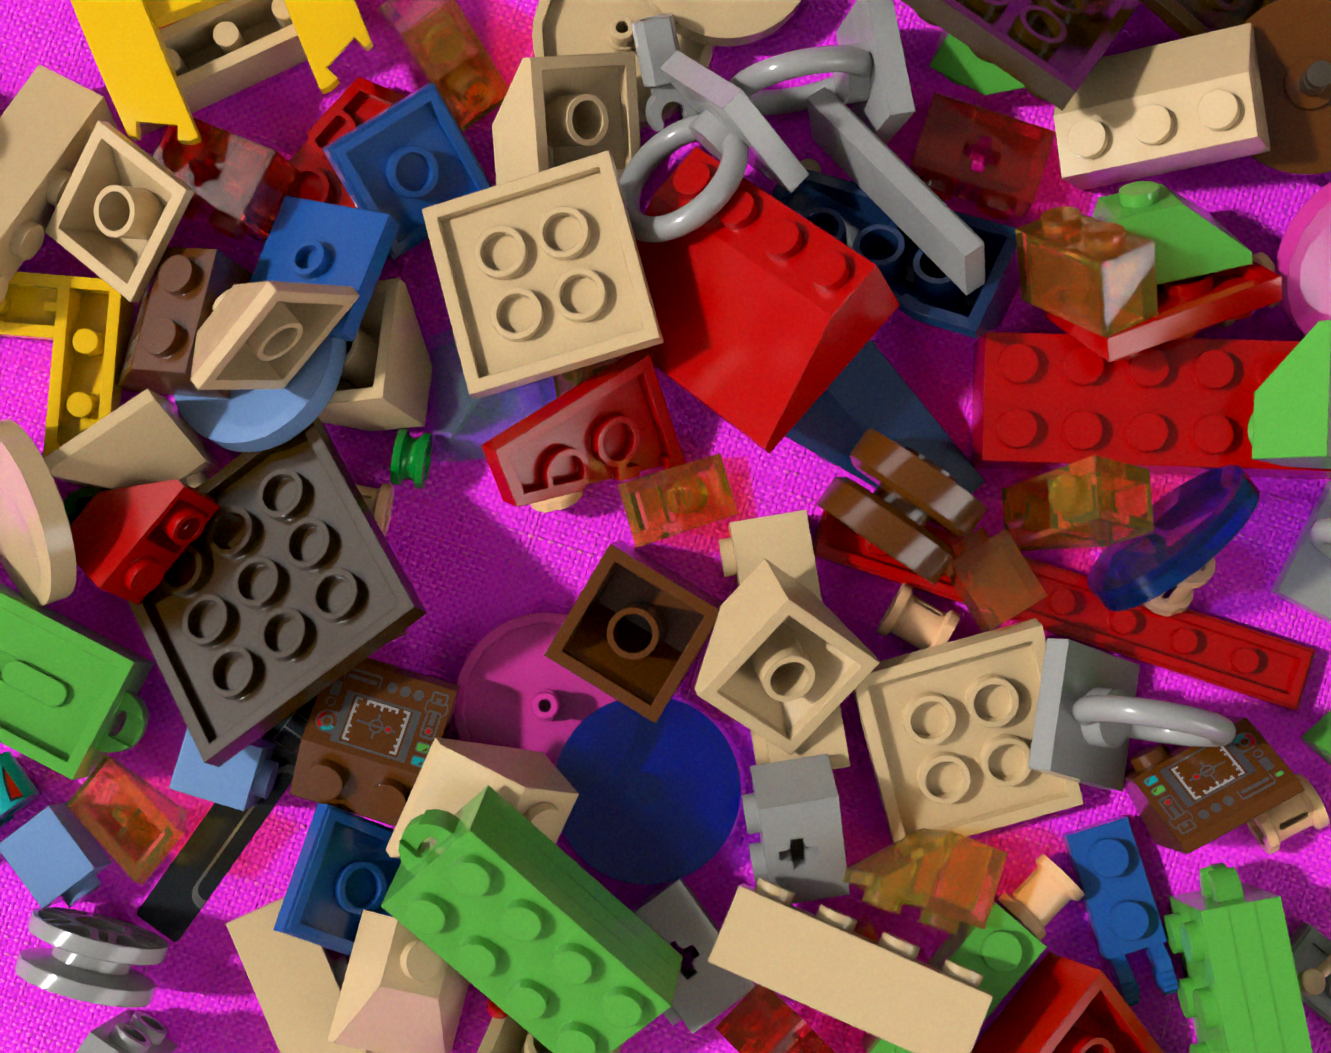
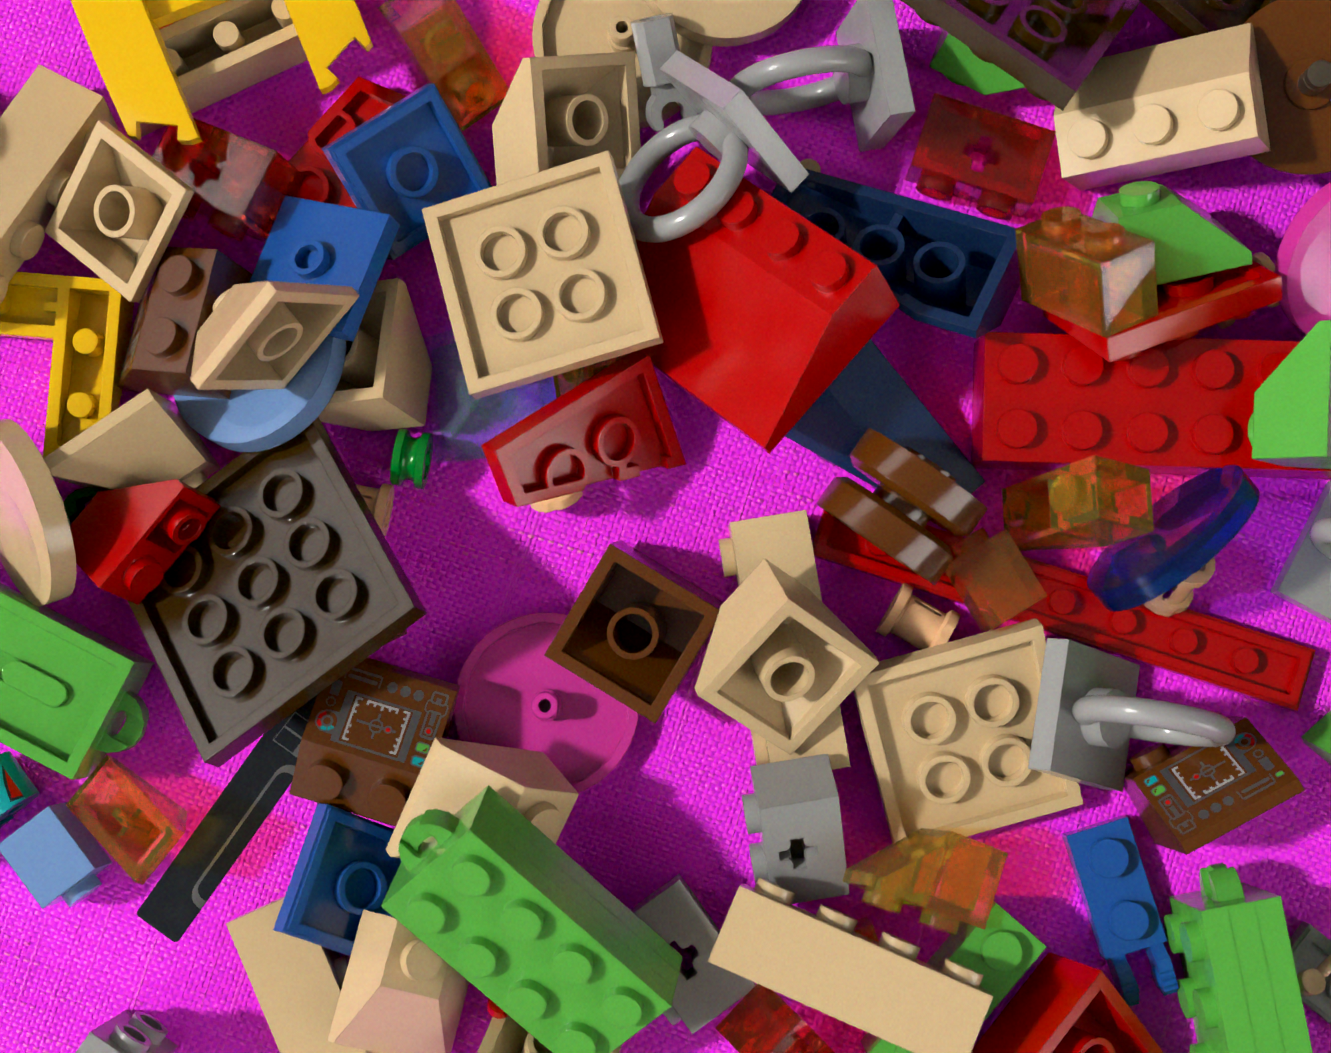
(91, 957): wheel -> none
(234, 783): medium blue brick -> none
(649, 792): clear blue piece -> none
(677, 499): slope -> none
(897, 191): light grey tile -> none
(1041, 896): light nougat bush -> none
(1289, 818): light nougat bush -> none

